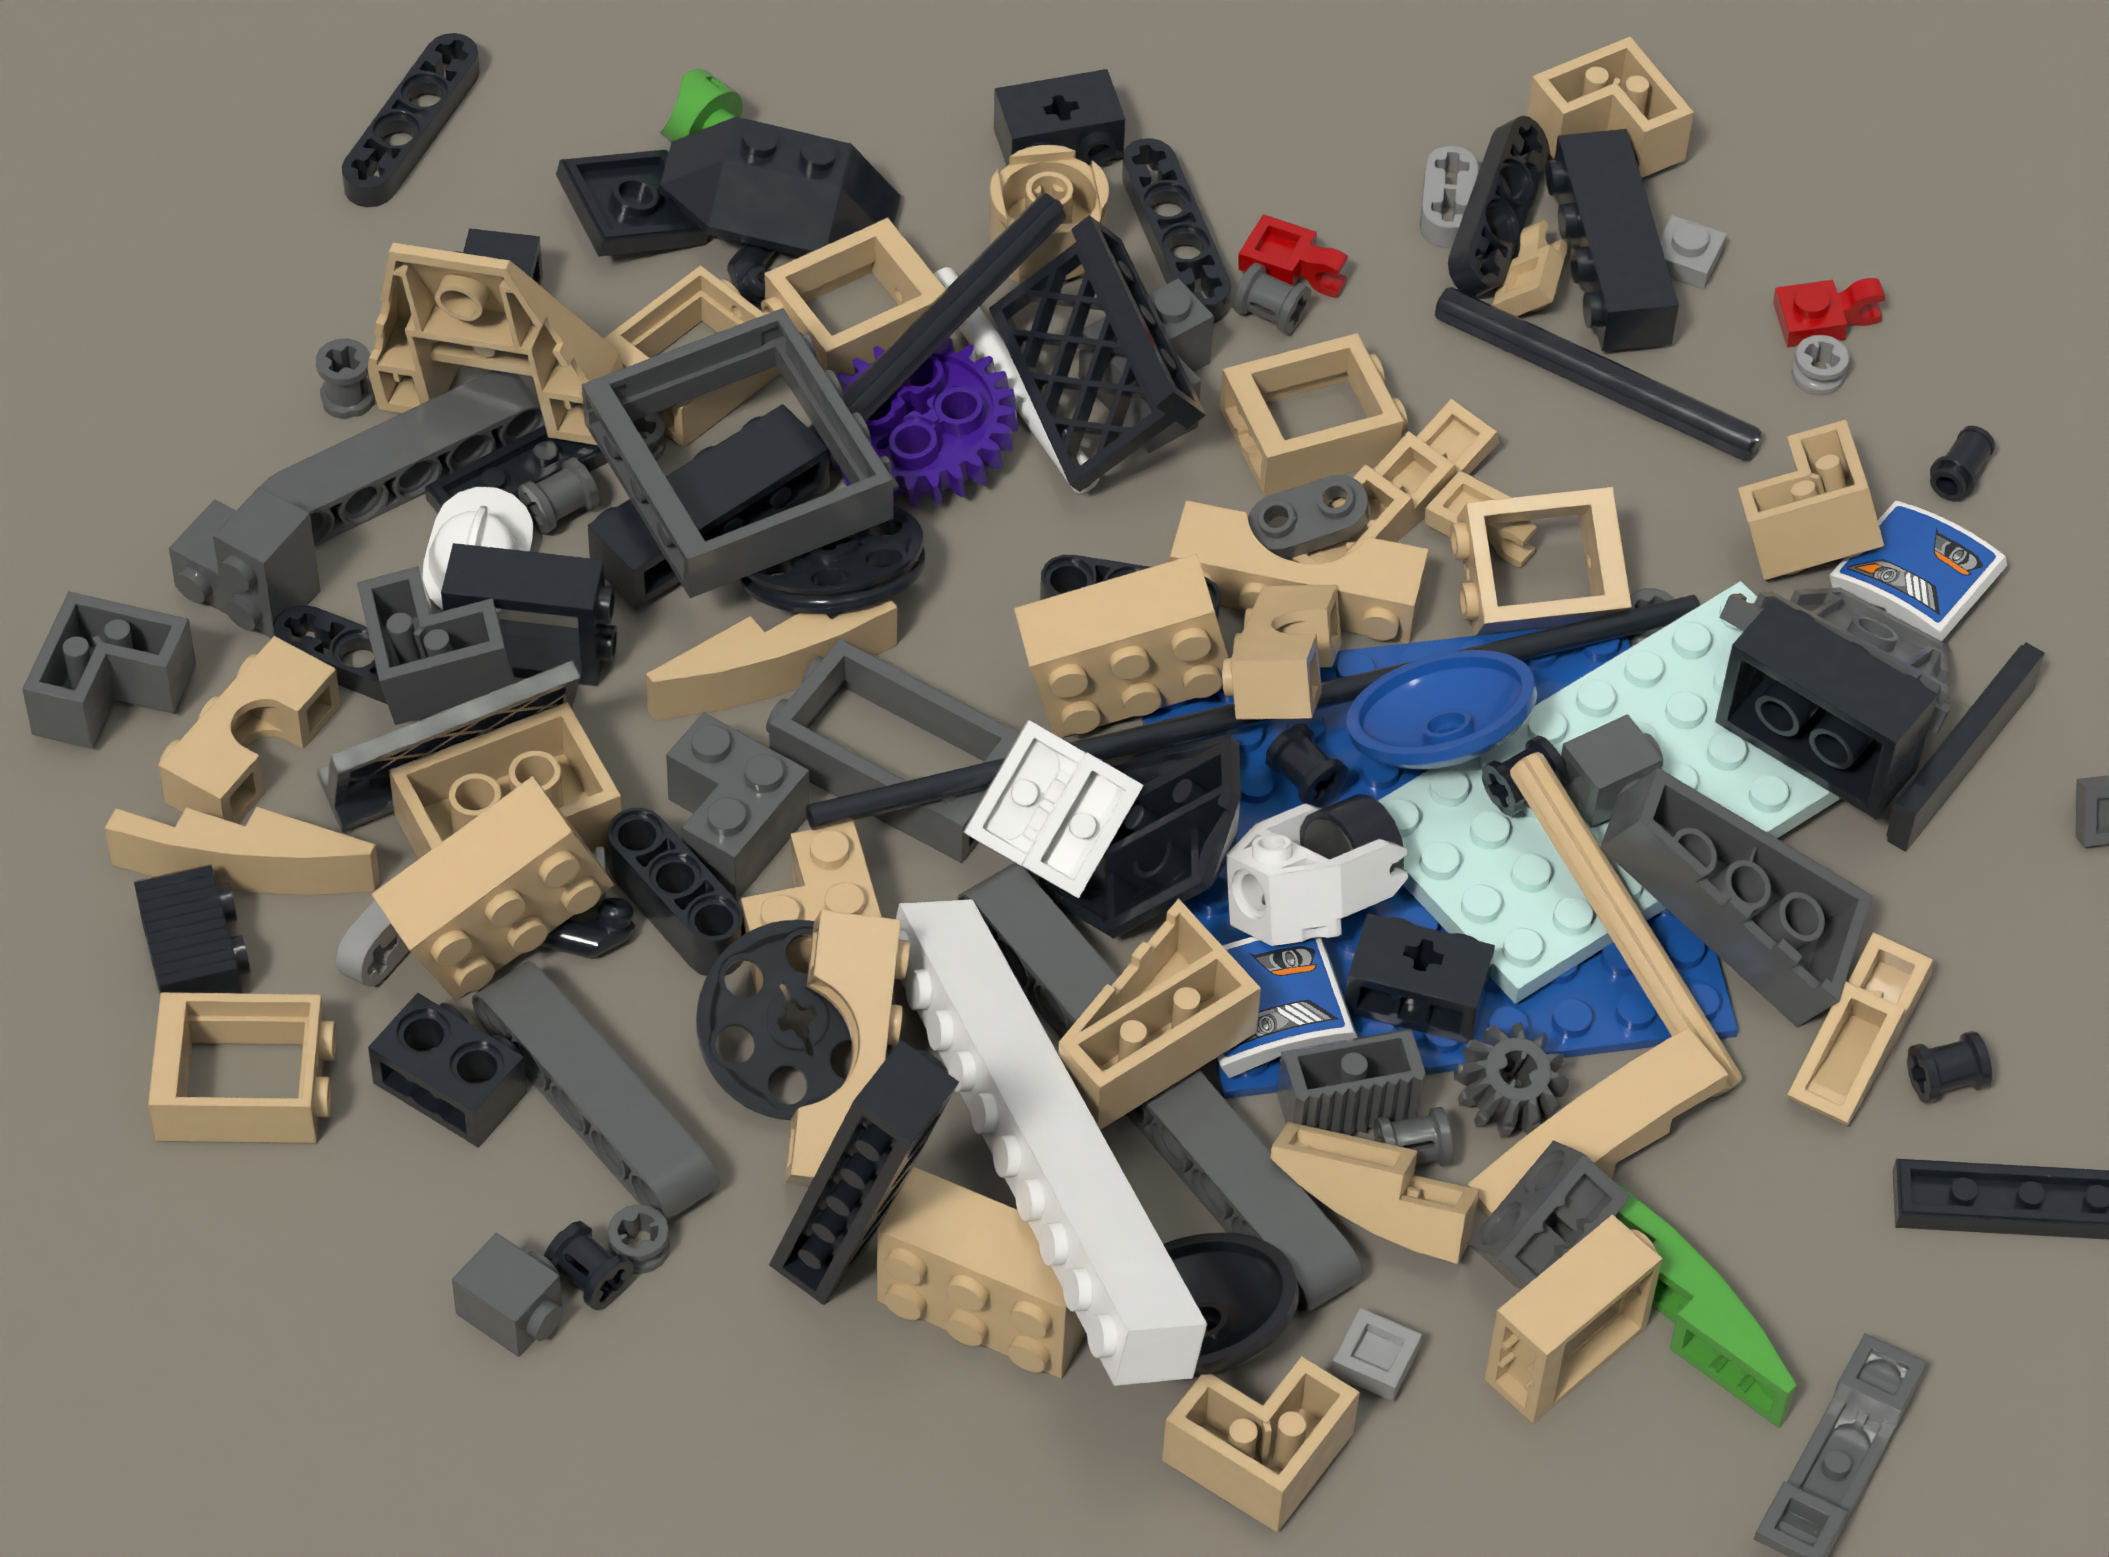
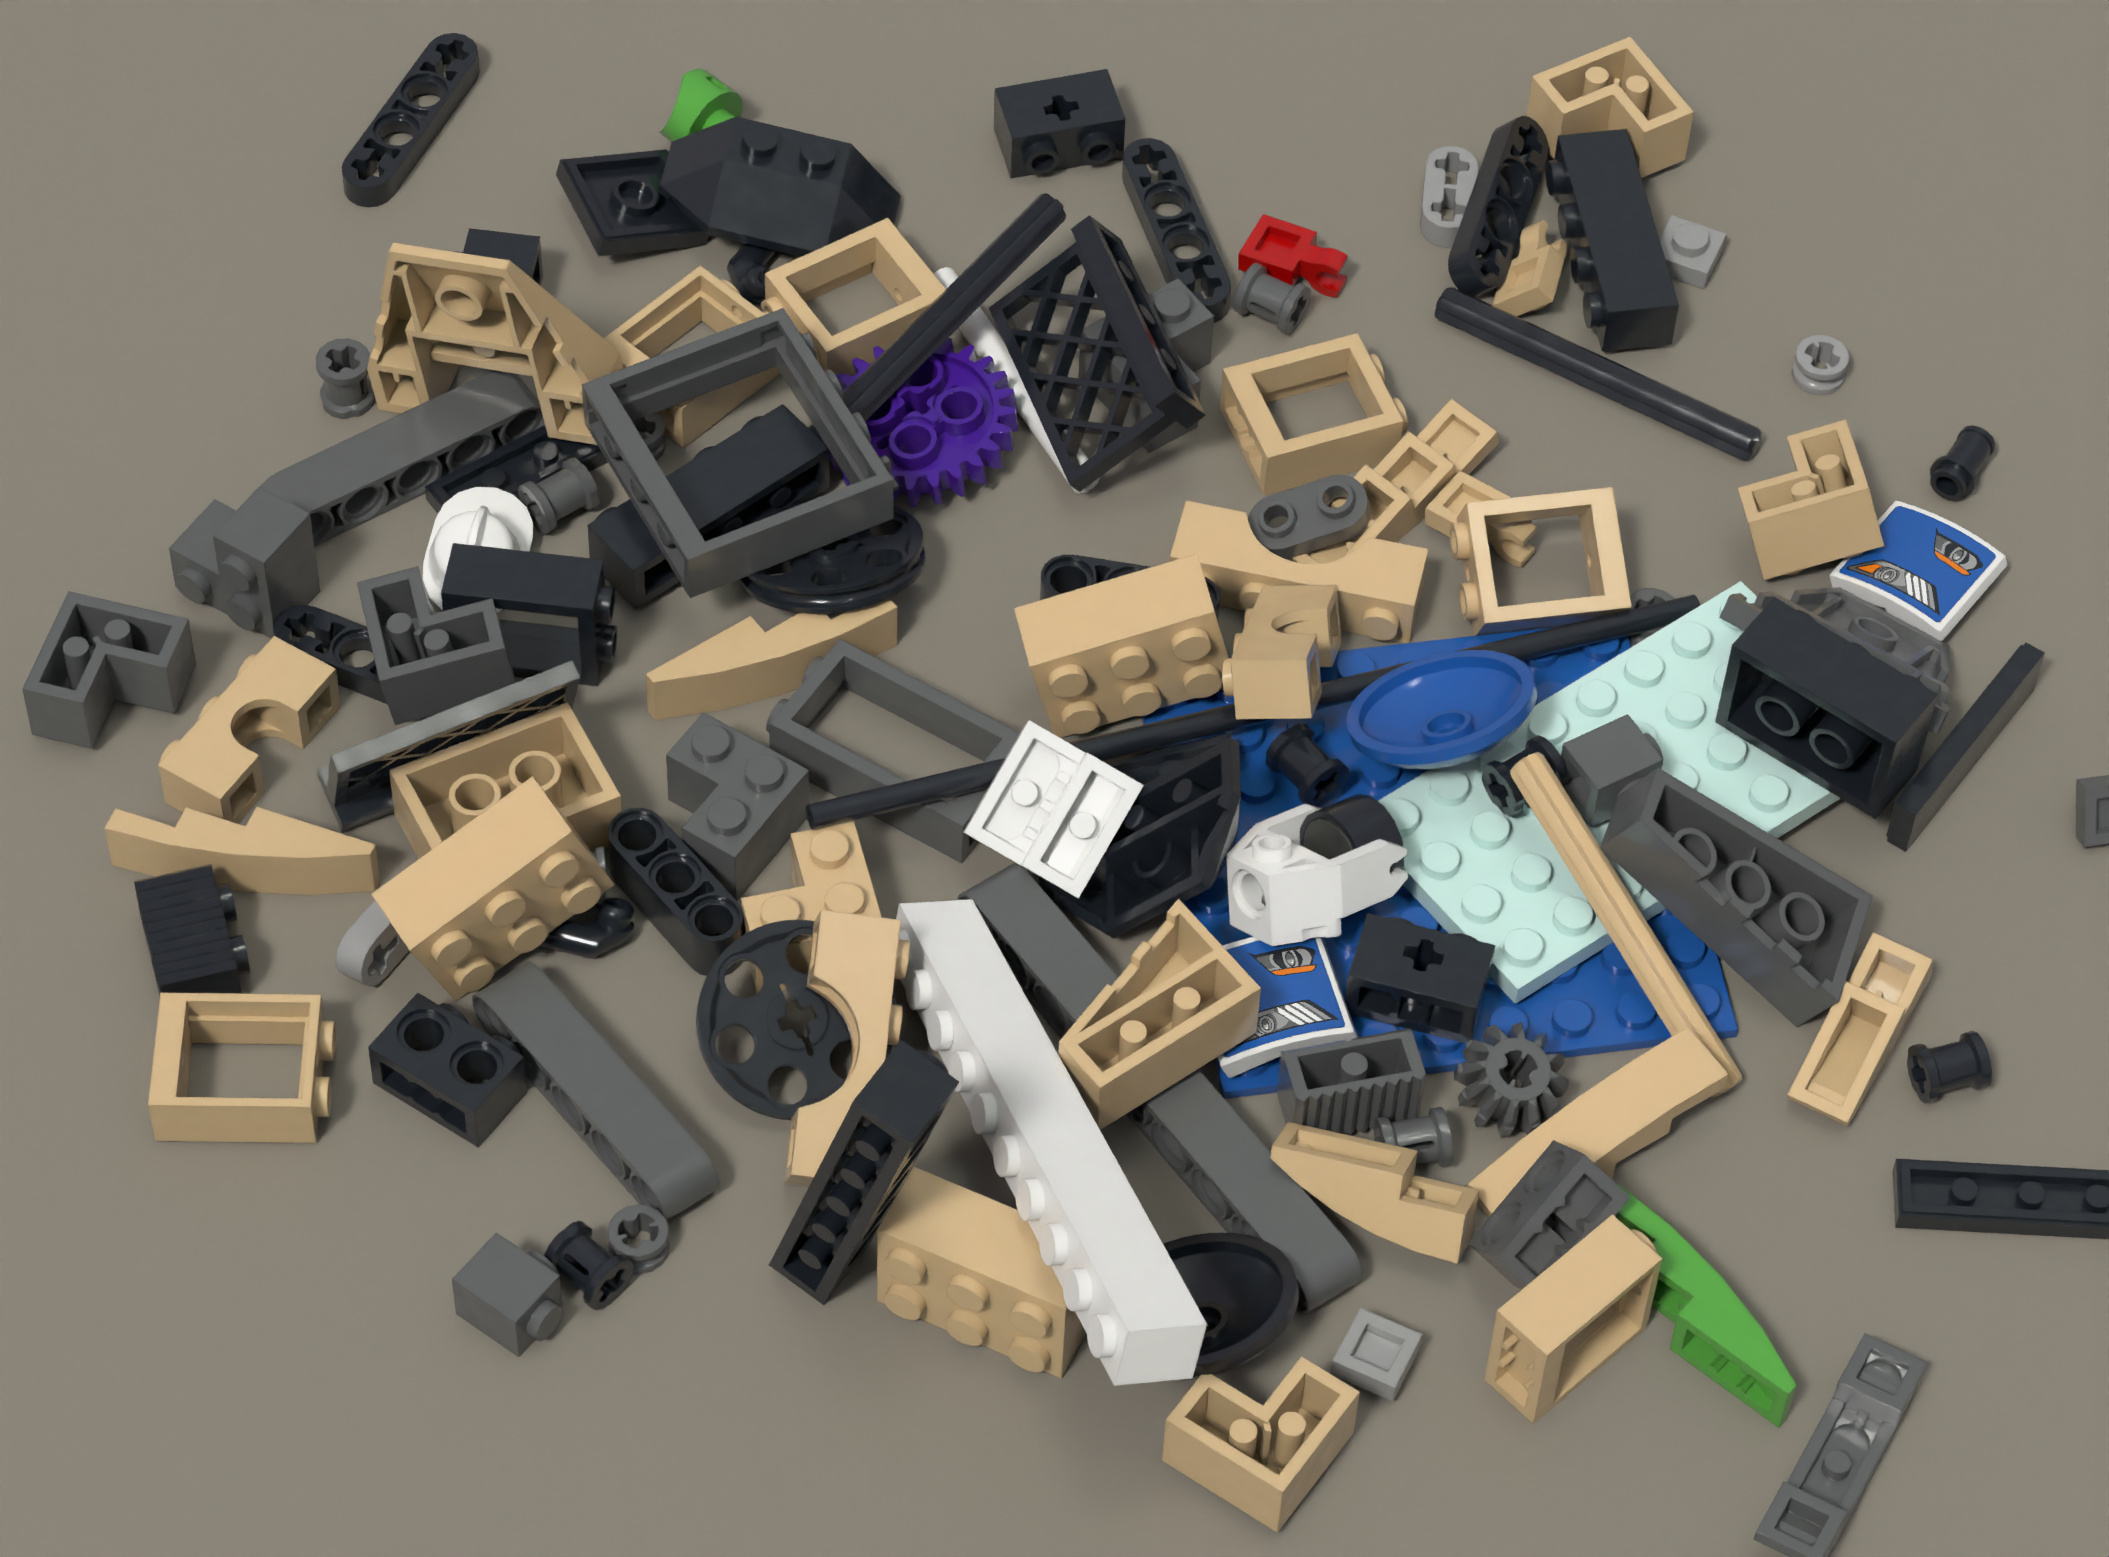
(1052, 171): tan brick -> none
(1820, 310): red plate -> none

